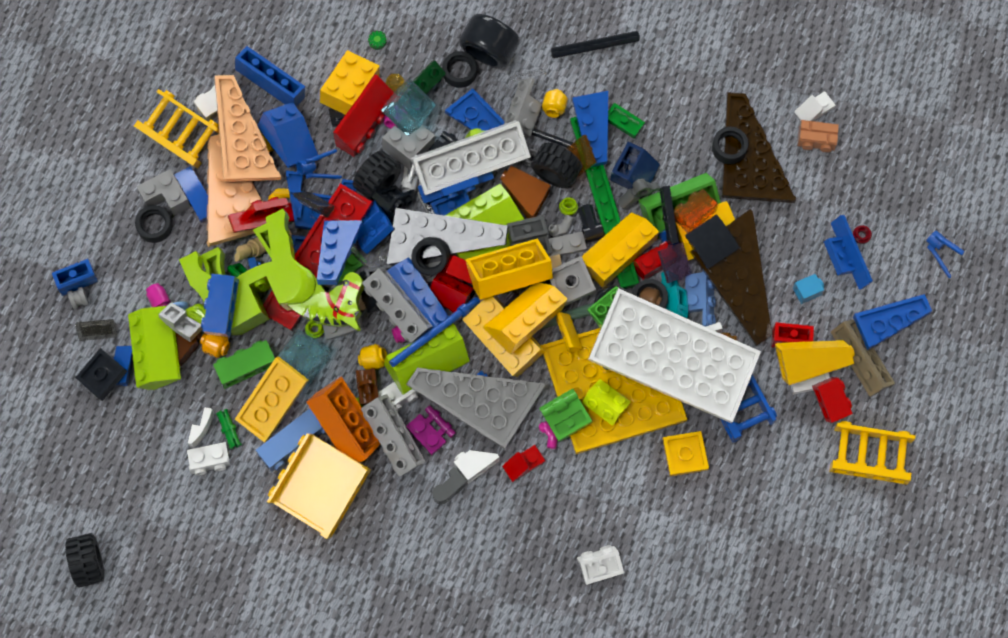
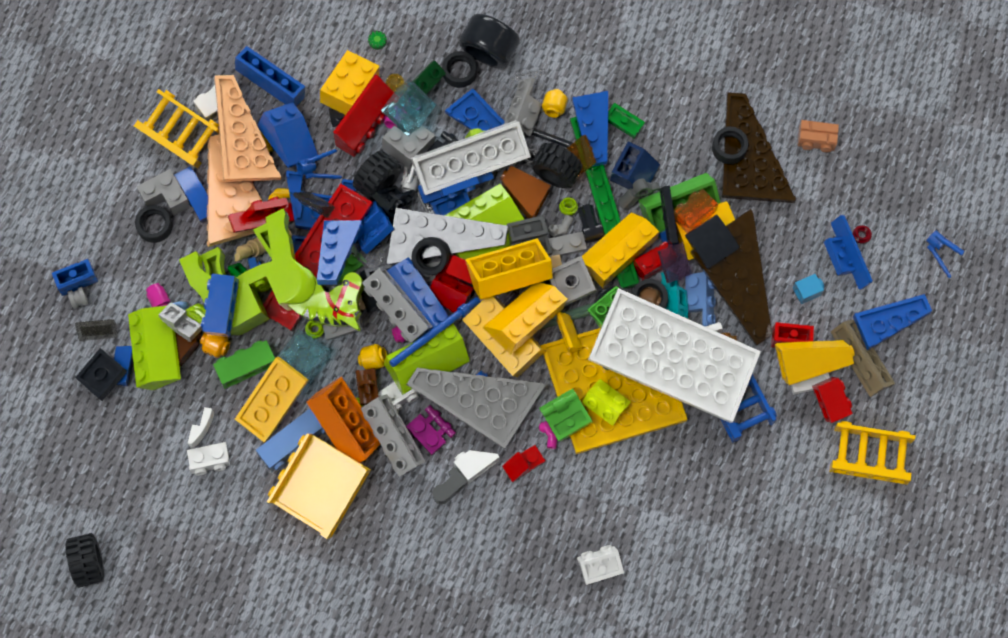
(228, 429): green pin -> none
(595, 44): black axle -> none
(685, 453): yellow plate -> none
(815, 107): white slope -> none

